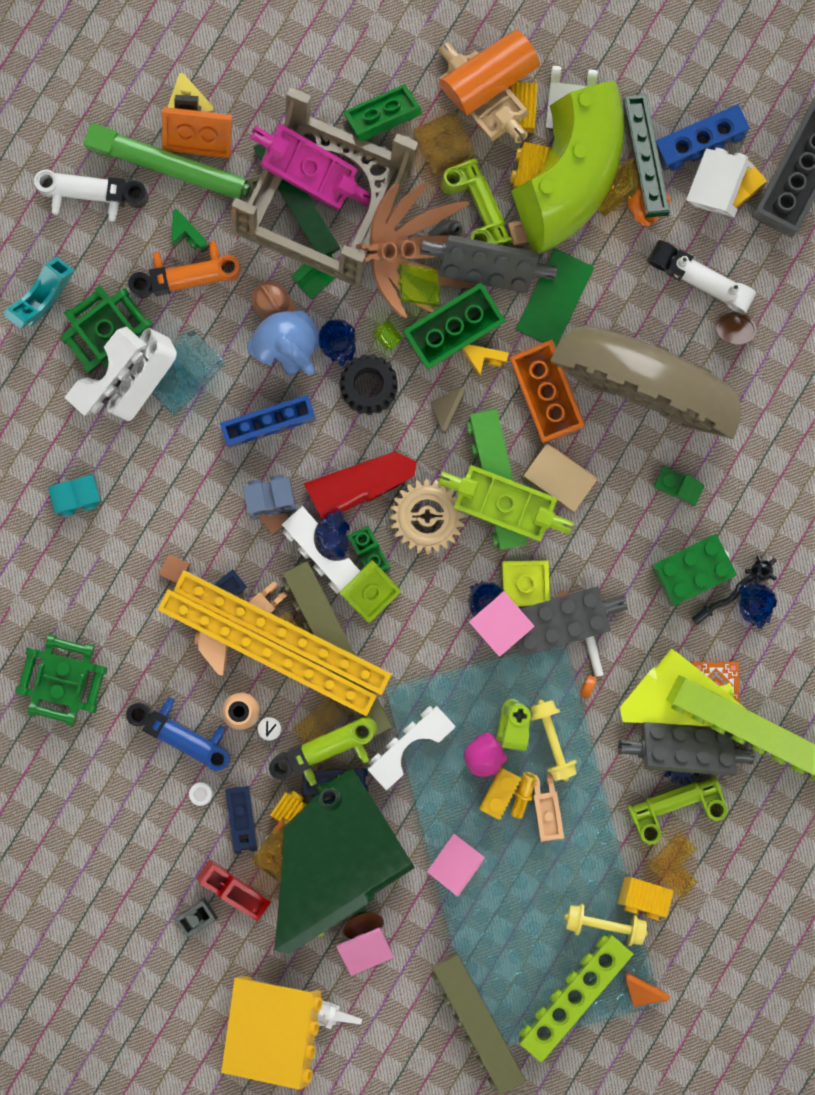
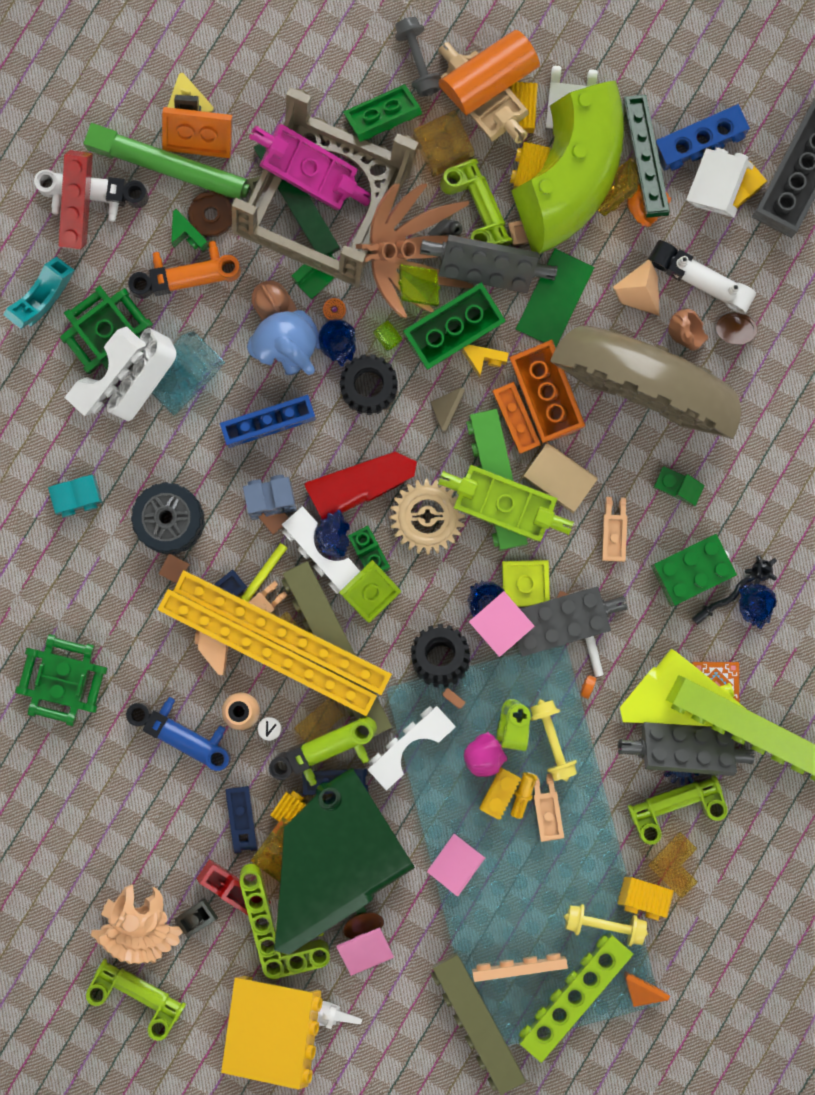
(75, 199): none -> red brick
(136, 933): none -> light nougat piece
(140, 991): none -> lime piece
(152, 508): none -> wheel
(200, 794): white tile -> none
(206, 201): none -> reddish brown tile
(264, 572): none -> neon yellow bar
(268, 932): none -> lime beam
(334, 309): none -> orange tile
(408, 30): none -> dark grey piece
(440, 637): none -> black tyre
(453, 698): none -> nougat tile
(516, 418): none -> orange plate
(529, 966): none -> light nougat plate
(614, 532): none -> light nougat hinge
(640, 289): none -> light nougat slope
(687, 329): none -> nougat hair

